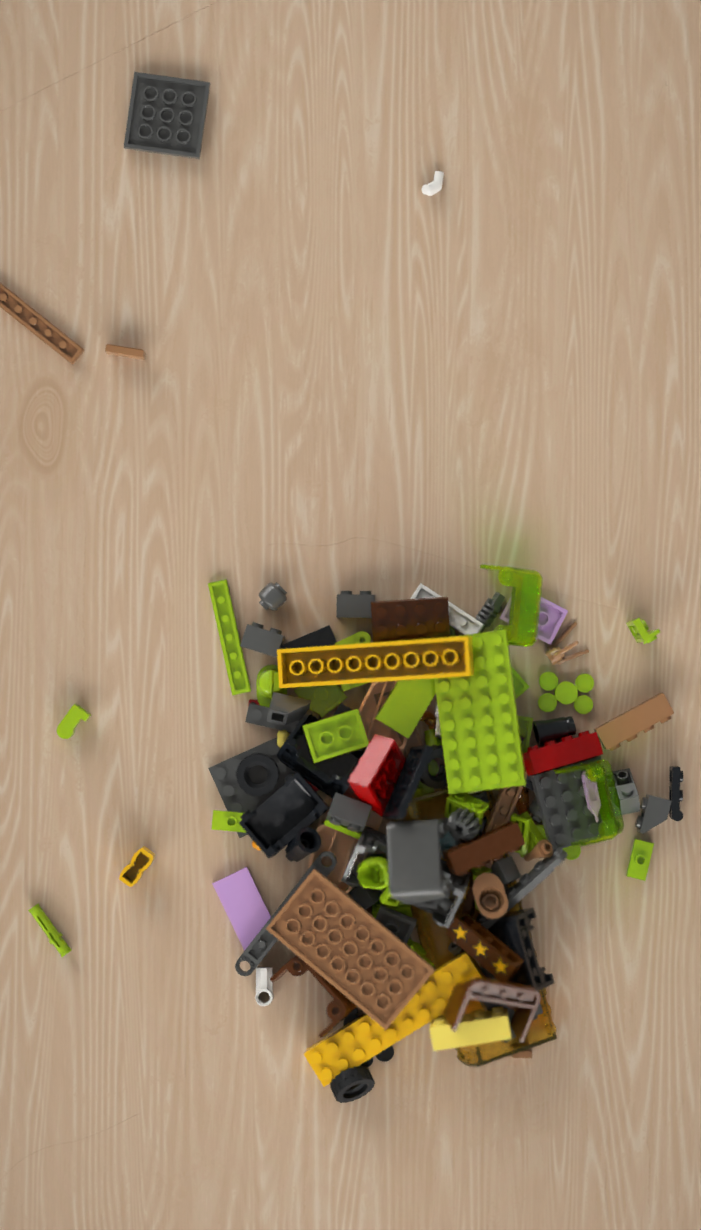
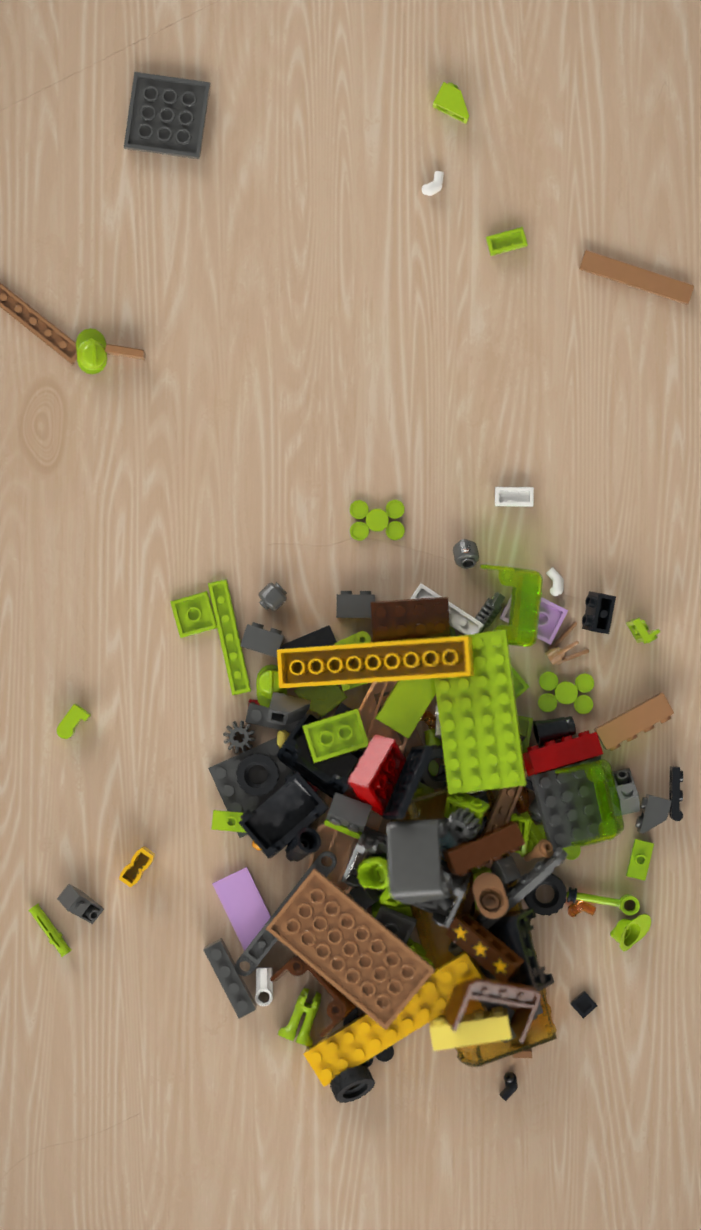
(80, 904): none -> dark grey slope
(91, 351): none -> lime piece
(193, 614): none -> lime tile
(229, 978): none -> dark grey brick
(241, 730): none -> dark grey gear
(311, 1010): none -> lime piece
(377, 520): none -> lime piece
(451, 102): none -> lime slope
(465, 553): none -> dark grey head
(506, 241): none -> lime plate
(511, 1085): none -> black arm
(514, 496): none -> white plate
(557, 902): none -> black tyre
(558, 582): none -> white arm
(573, 895): none -> lime piece
(580, 906): none -> clear orange arm
(583, 1004): none -> black tile
(591, 795): piece -> none
(598, 612): none -> black brick
(631, 931): none -> lime piece
(636, 277): none -> medium nougat tile

